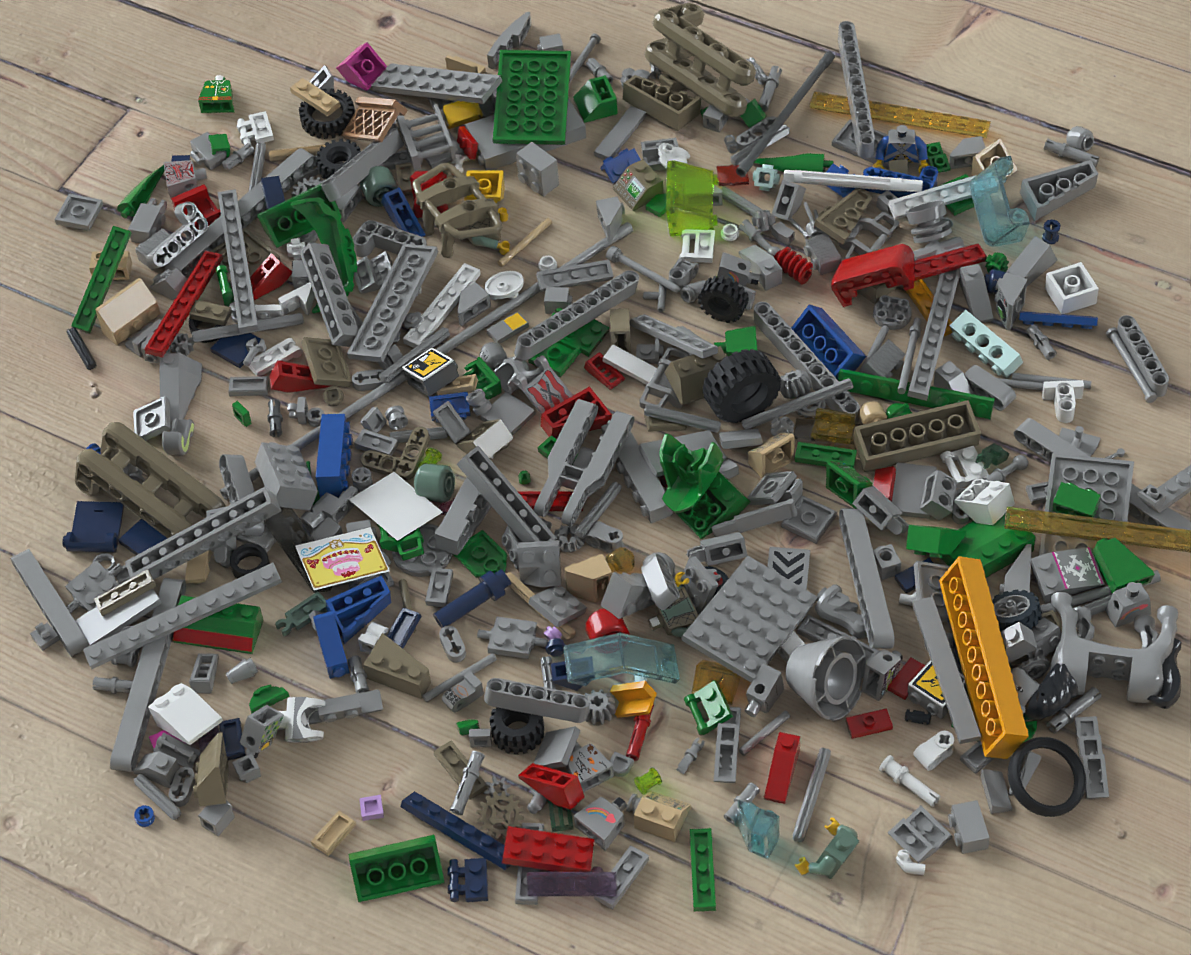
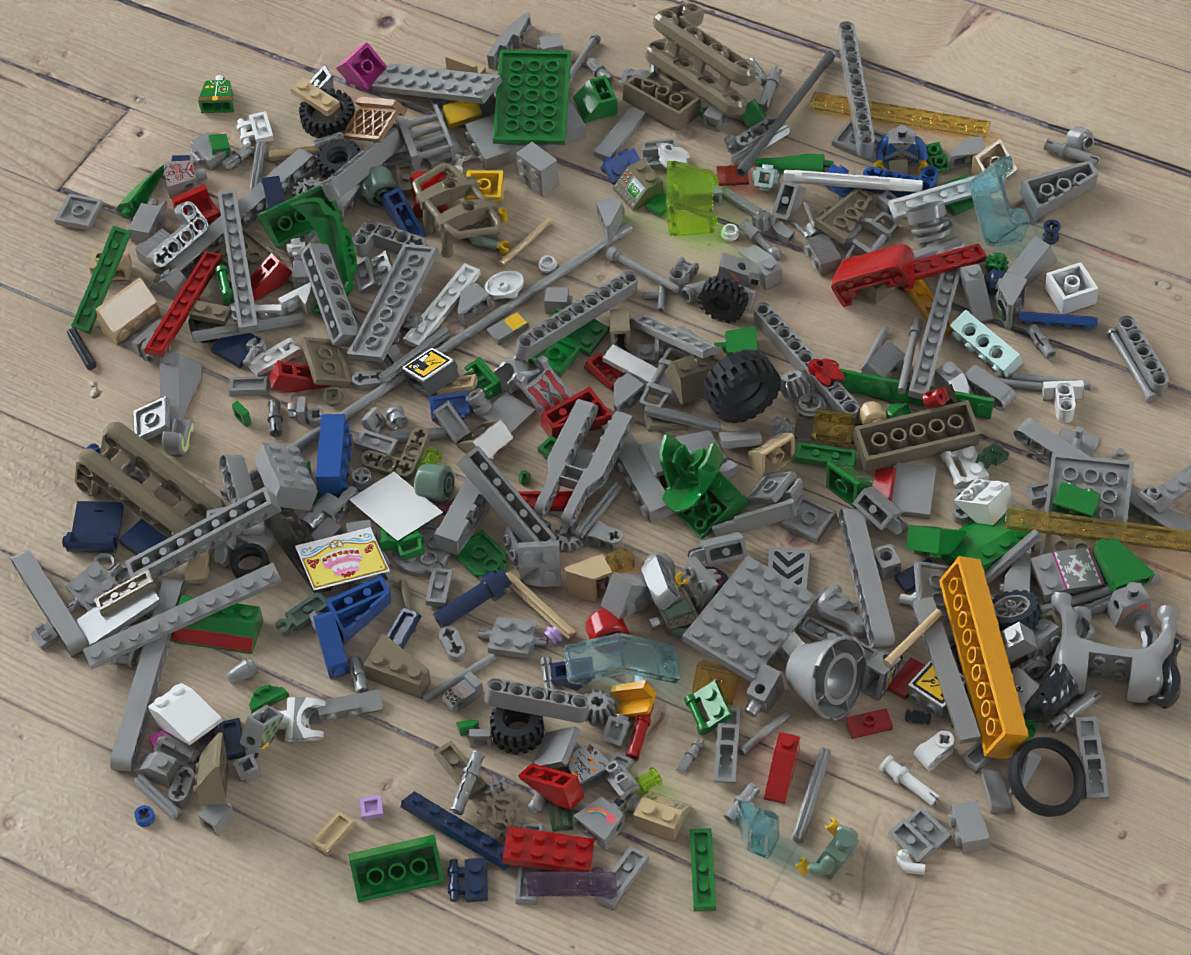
(114, 685): light grey pin -> none
(182, 344): light grey gear -> none
(204, 674): light grey slope -> none
(321, 141): none -> light grey piece
(371, 637): white leg -> none
(467, 142): red plate -> none
(493, 355): light grey head -> none
(555, 647): dark blue plate -> none
(557, 605): light grey plate -> none
(575, 275): light grey plate -> none
(616, 729): none -> light grey bracket
(621, 780): none -> light grey hips
(627, 392): none -> light grey slope
(703, 245): white plate -> none
(794, 265): red piece -> none
(797, 404): light grey axle -> none
(825, 370): none -> red plate
(827, 340): blue slope -> none
(889, 660): none -> tan bar
(892, 312): light grey tile -> none
(939, 495): light grey brick -> none
(940, 397): none -> red leg
(1012, 556): none -> light grey axle
(1019, 462): light grey pin -> none

